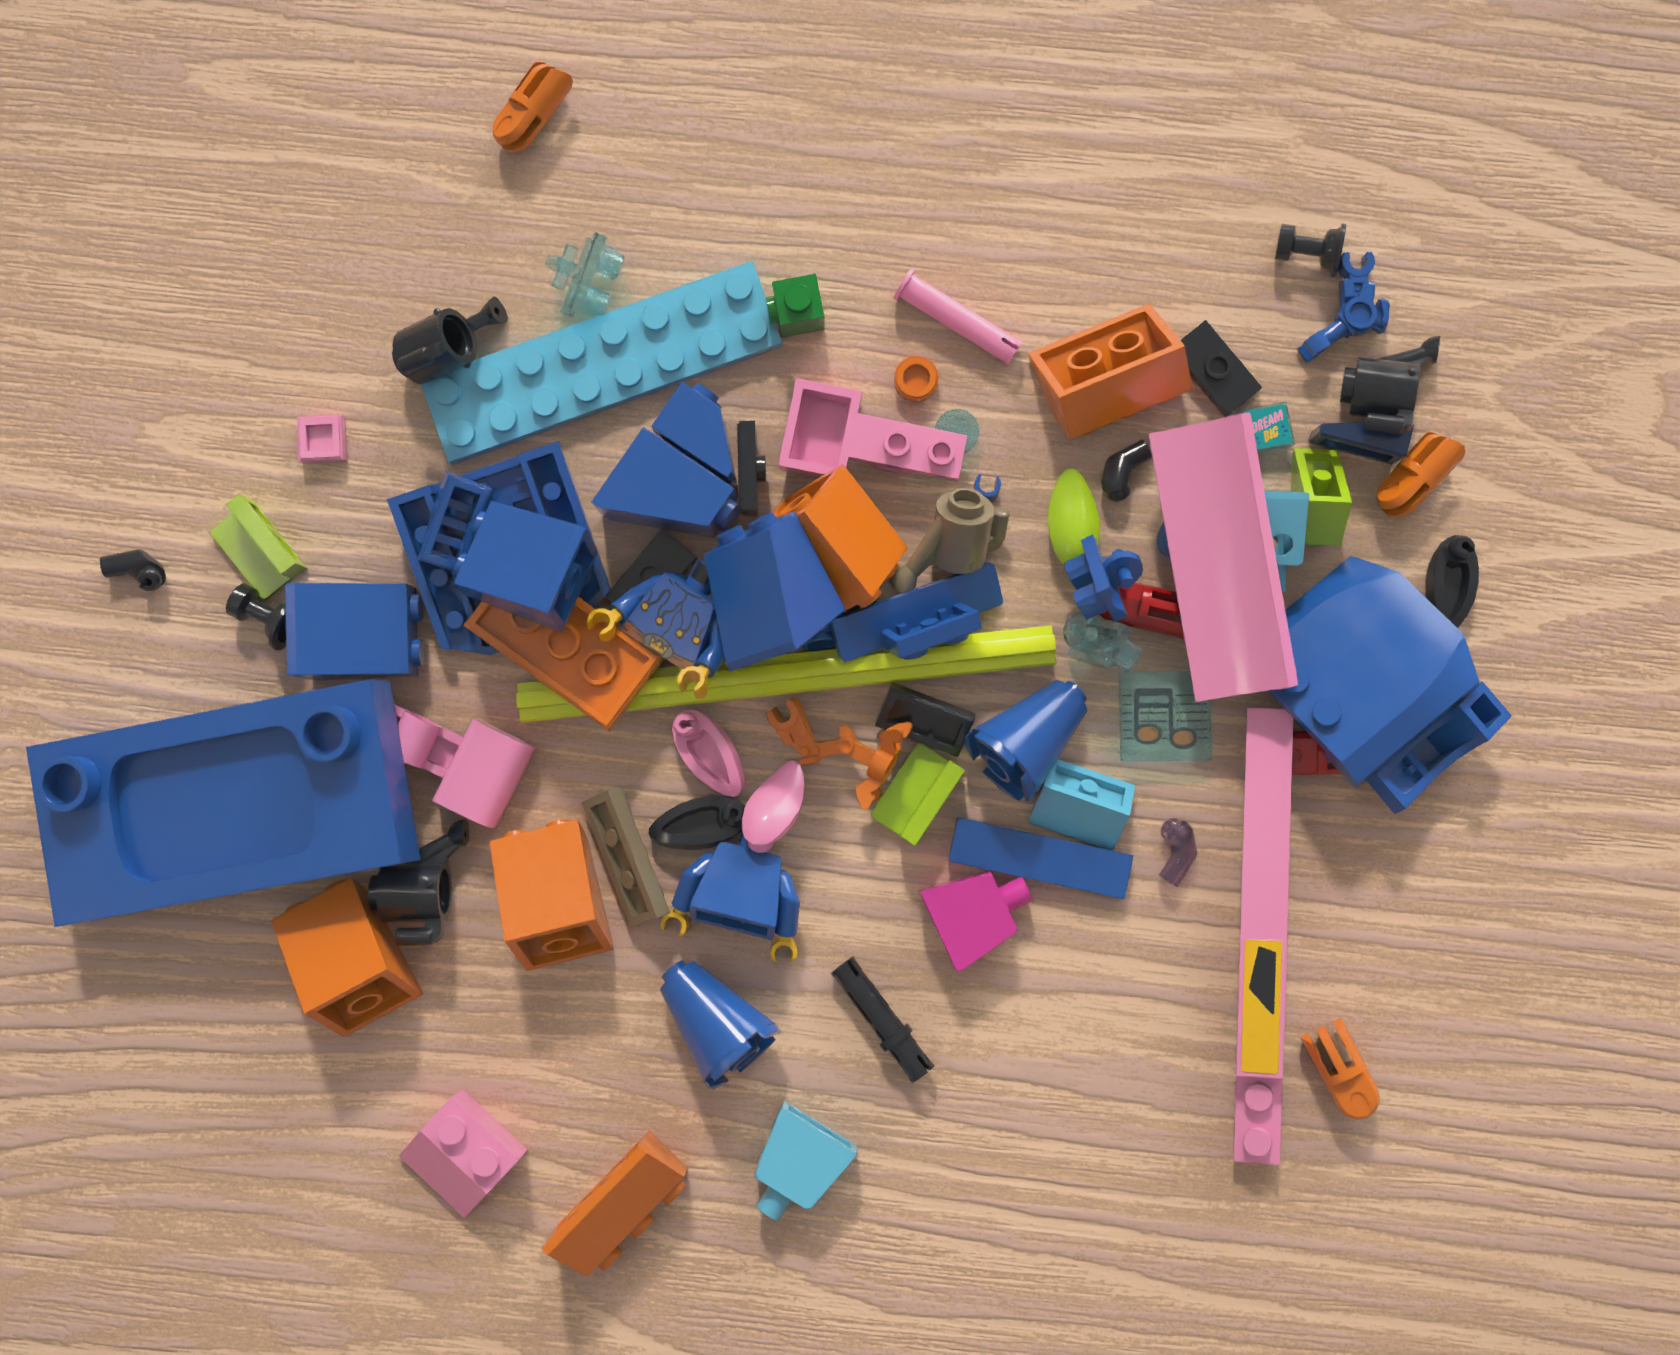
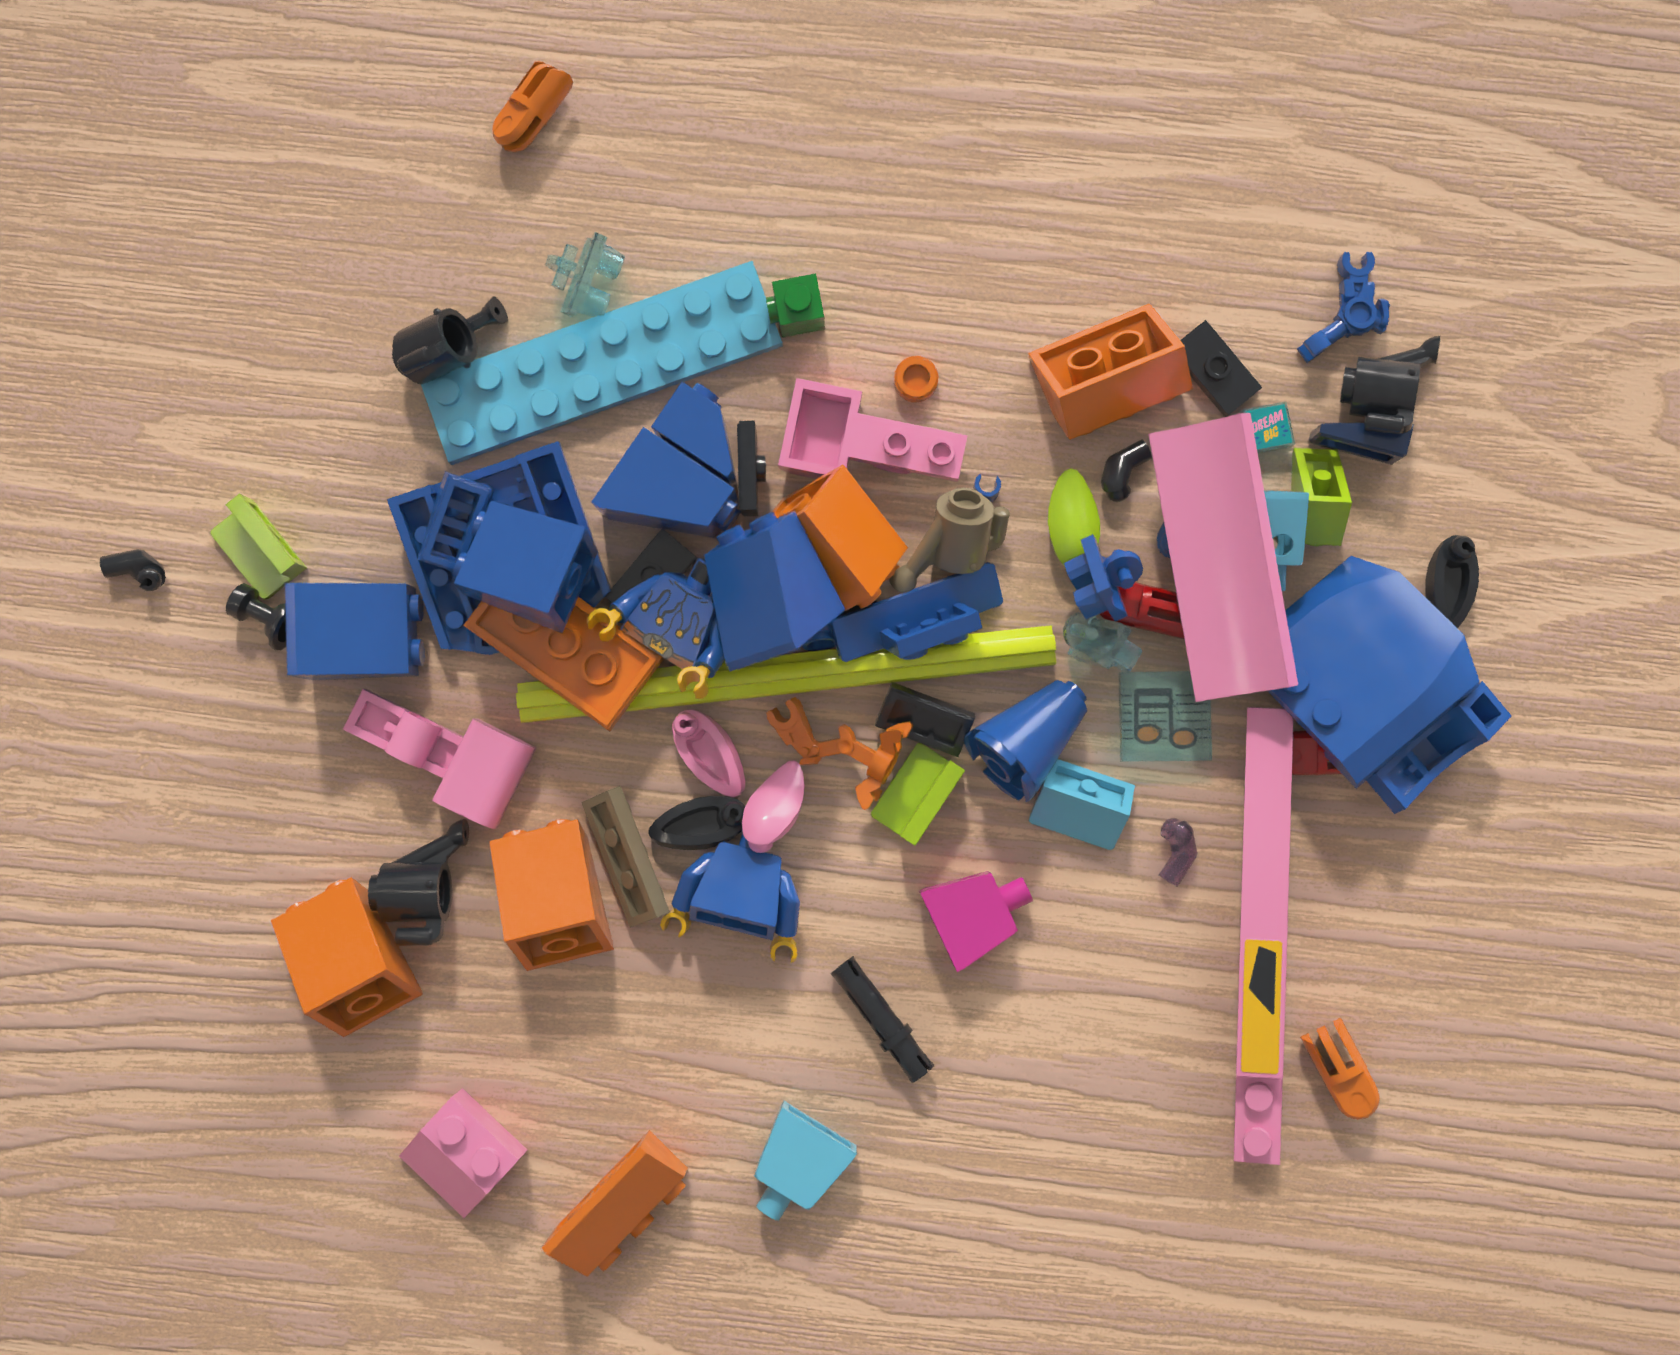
(223, 802): blue piece -> none
(321, 439): bright pink tile -> none
(715, 1022): blue cone -> none
(957, 317): bright pink pin -> none
(960, 422): clear light blue tile -> none
(1040, 858): blue tile -> none
(1328, 248): black piece -> none
(1418, 474): orange arm -> none

